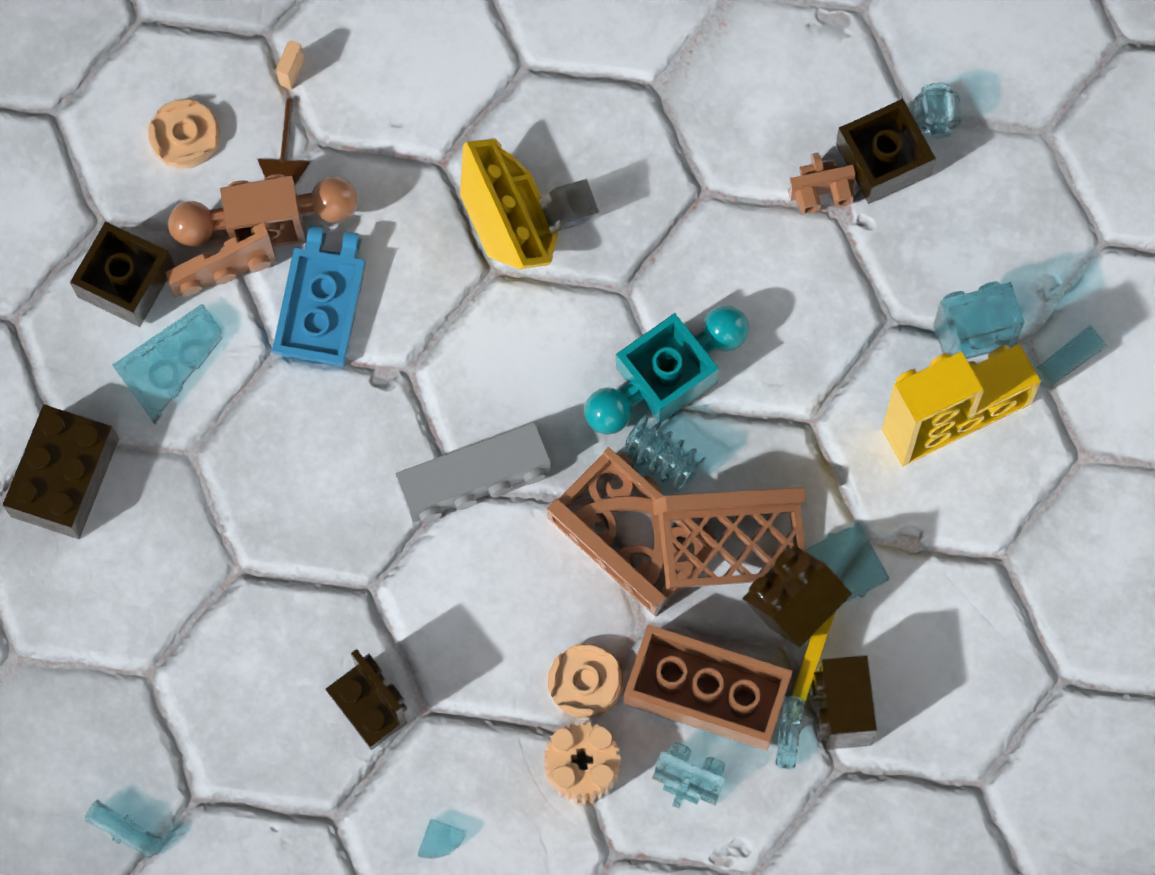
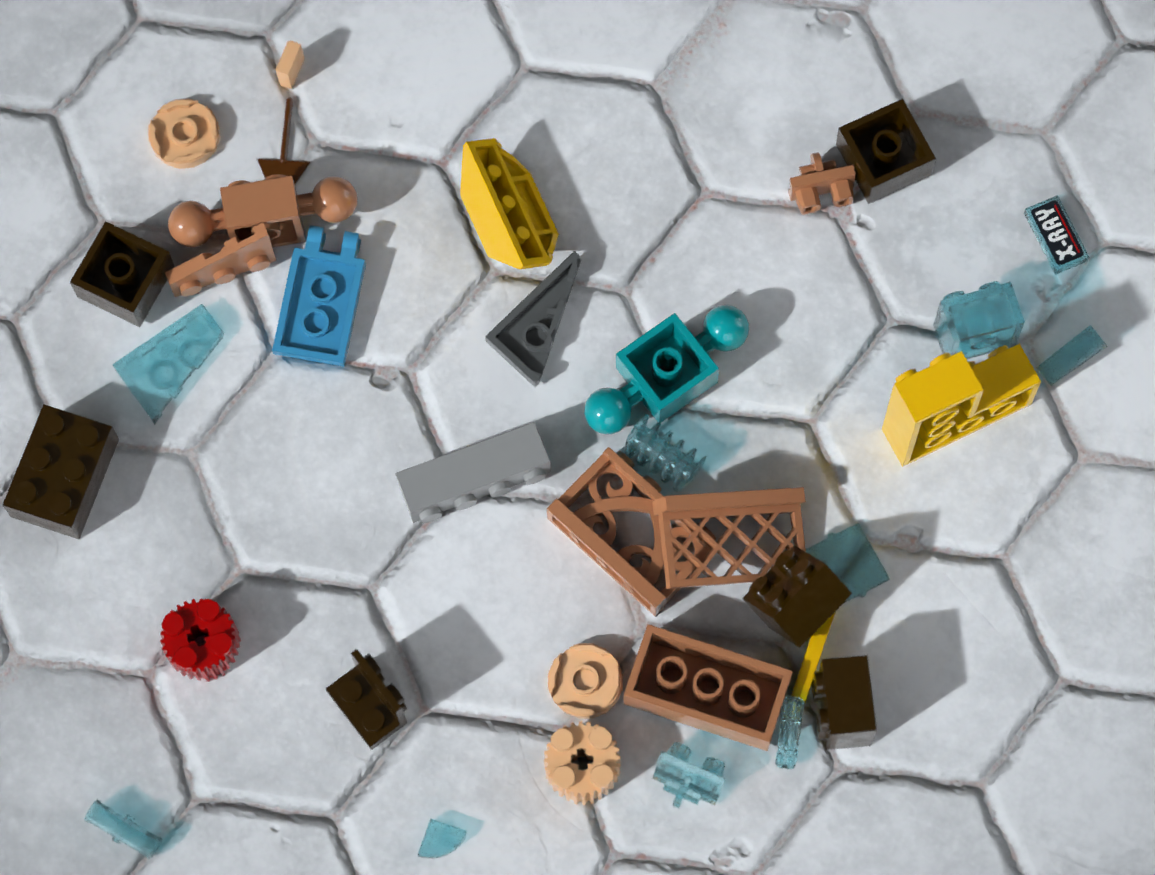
(188, 623): none -> red brick
(531, 327): none -> dark grey wing
(569, 206): clear smoke brick -> none
(938, 110): clear light blue head -> none
(1056, 235): none -> tile

